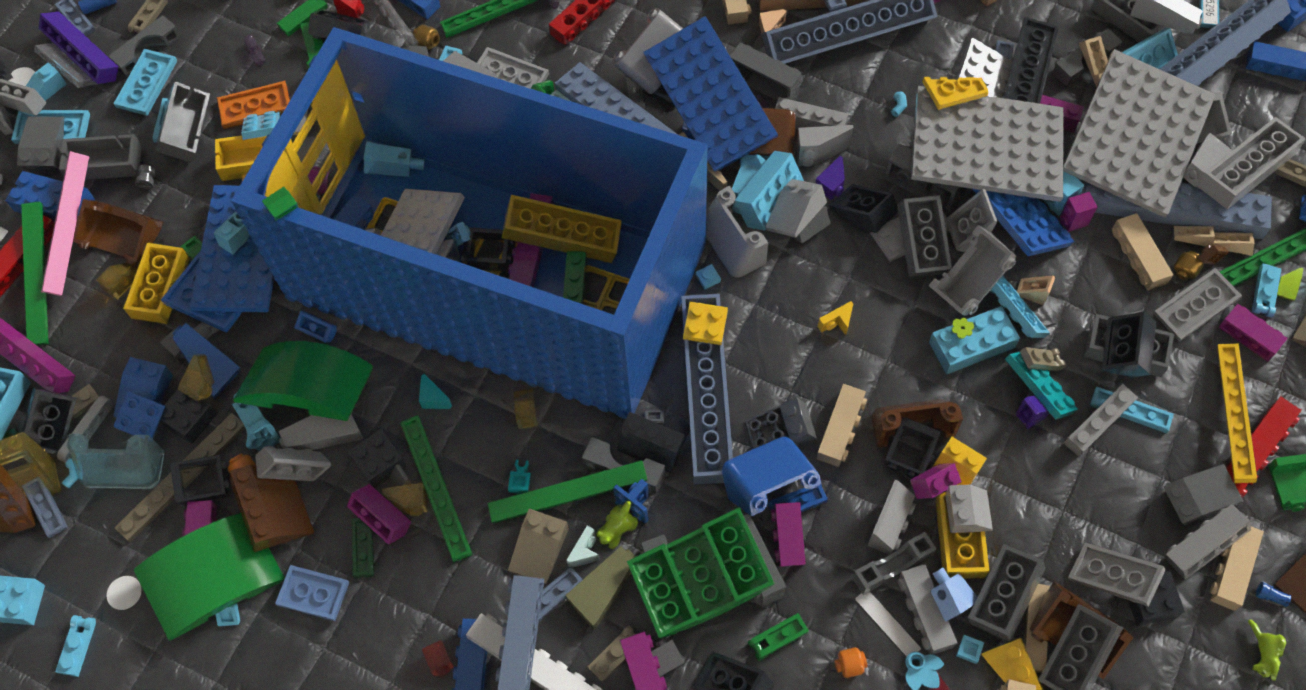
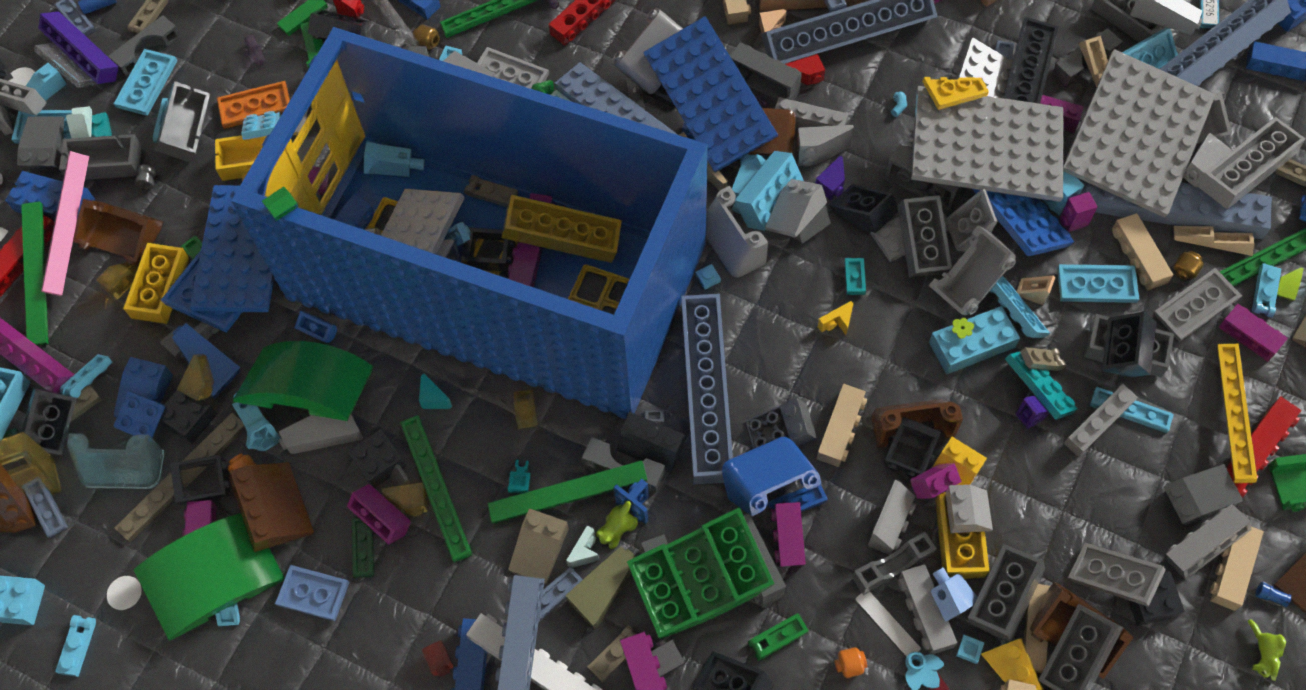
(72, 477): medium azure arm -> none
(80, 122): none -> light aqua slope
(85, 376): none -> medium azure plate
(88, 424): light grey beam -> none
(100, 125): none -> teal plate
(232, 234): medium azure slope -> none
(290, 464): light grey slope -> none
(489, 191): none -> dark tan plate
(575, 276): green brick -> none
(705, 323): yellow plate -> none
(811, 69): none -> red slope
(855, 276): none -> teal plate
(1097, 283): none -> medium azure plate
(1213, 254): reddish brown plate -> none

